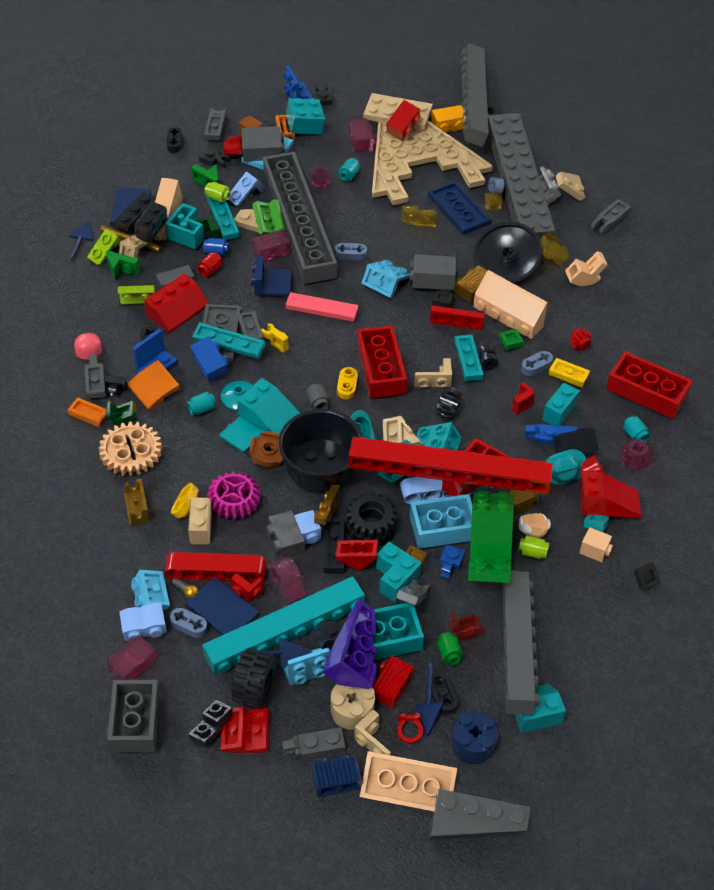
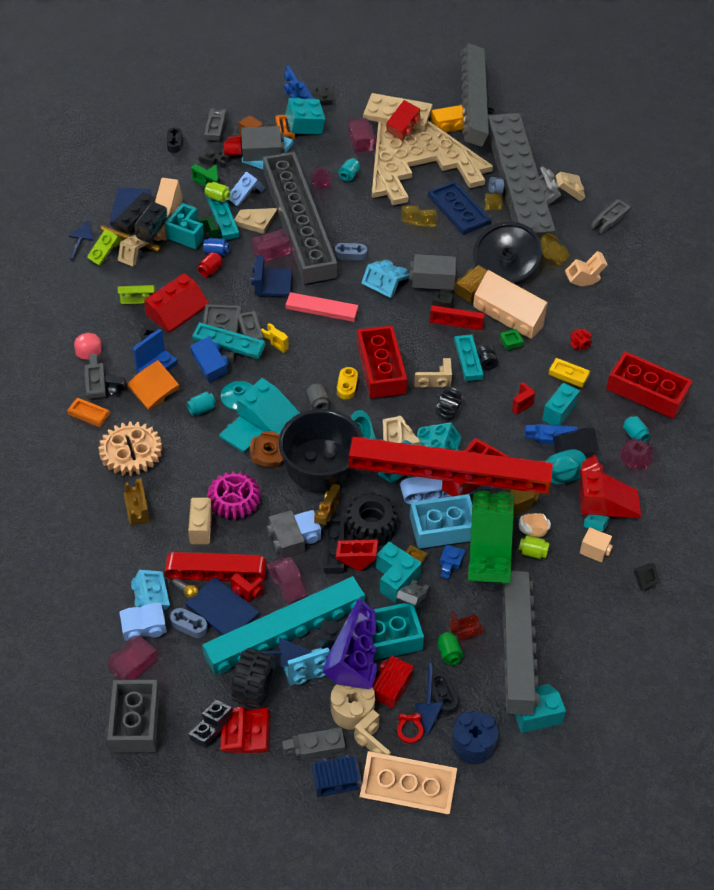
(121, 263): green slope -> none
(122, 413): dark green bracket -> none
(166, 277): dark grey tile -> none
(182, 504): yellow plate -> none
(268, 216): bright green bracket -> none
(471, 815): dark grey wedge -> none
(537, 364): sand blue beam -> none

